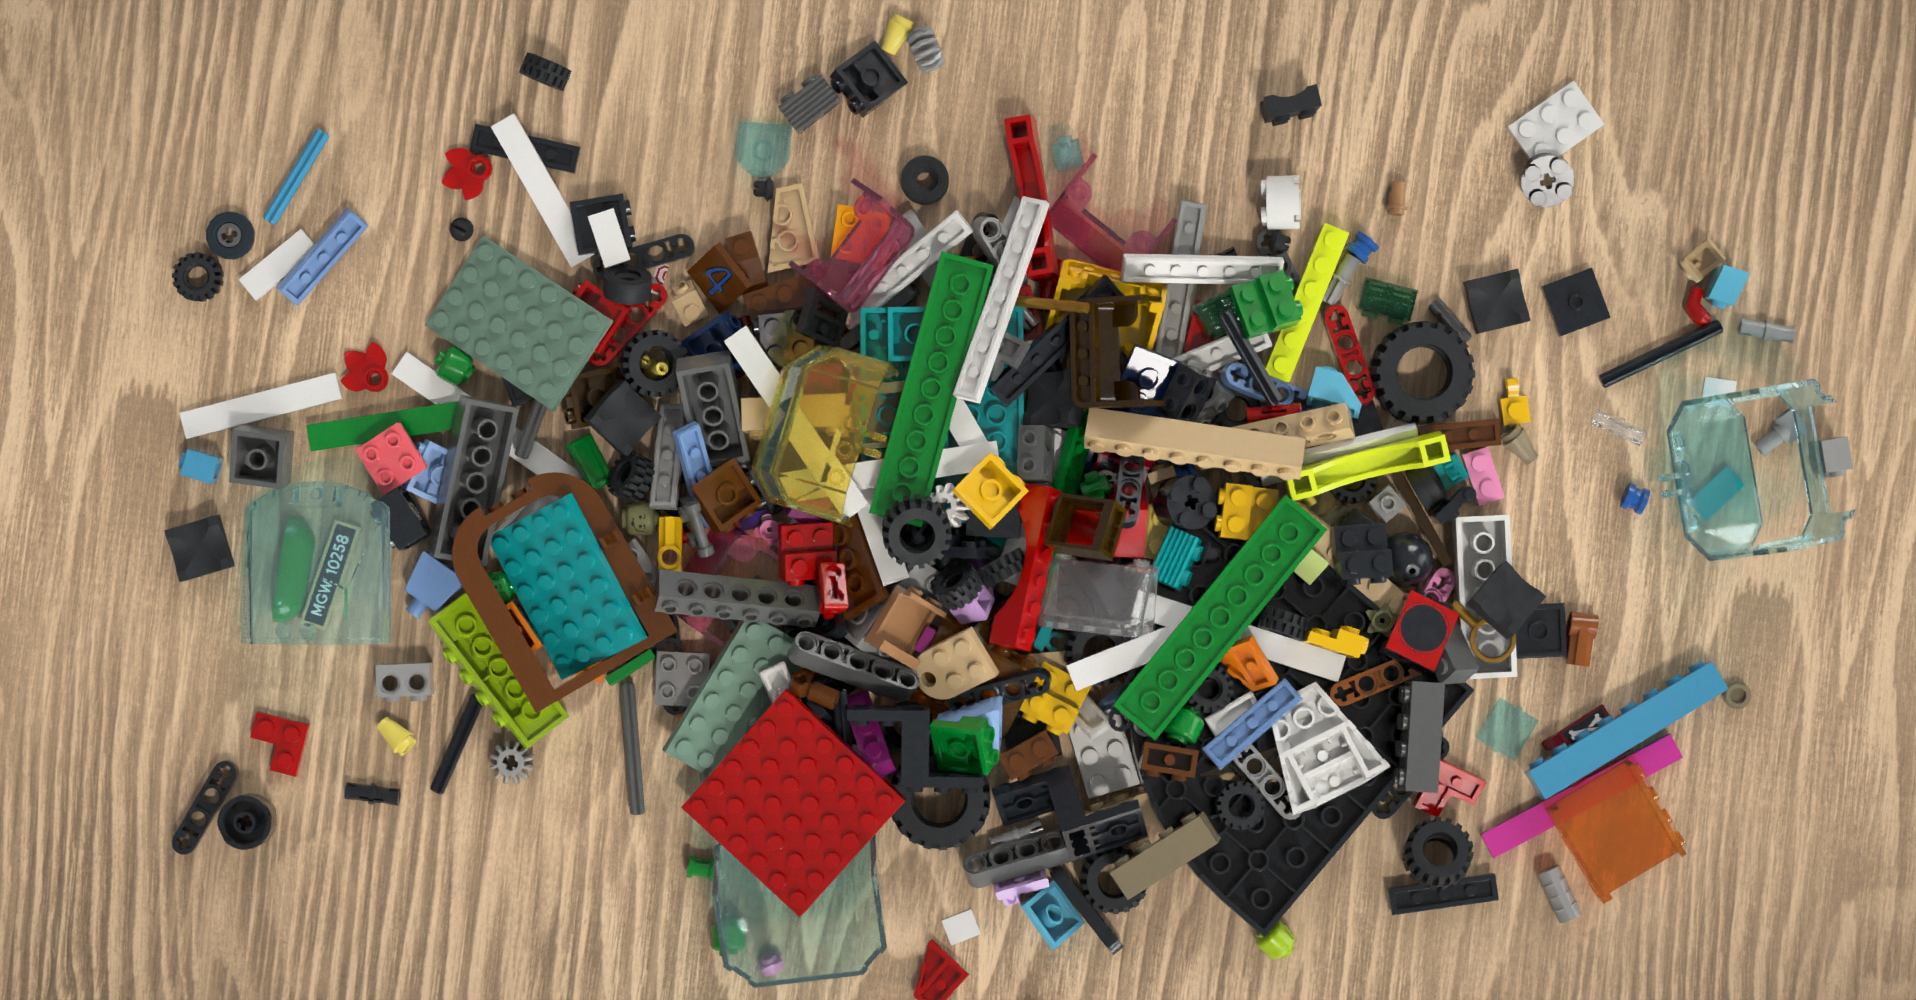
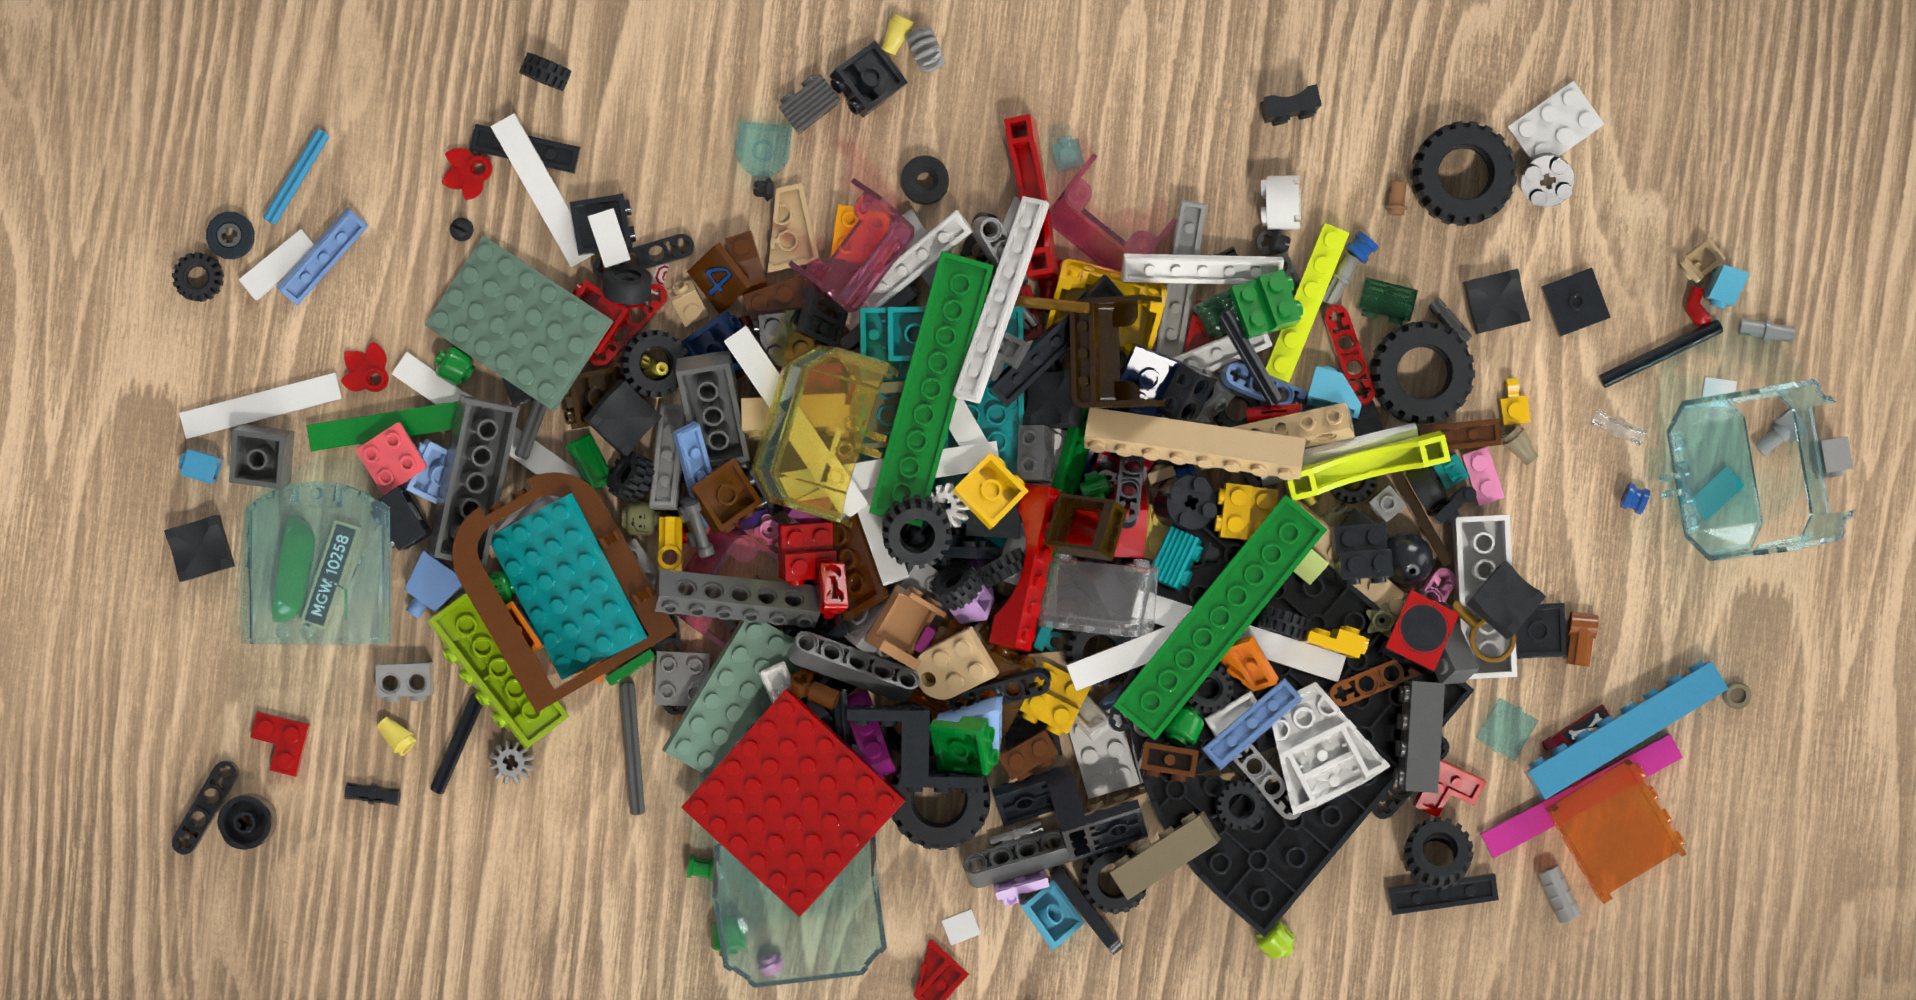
(1494, 153): none -> black tyre

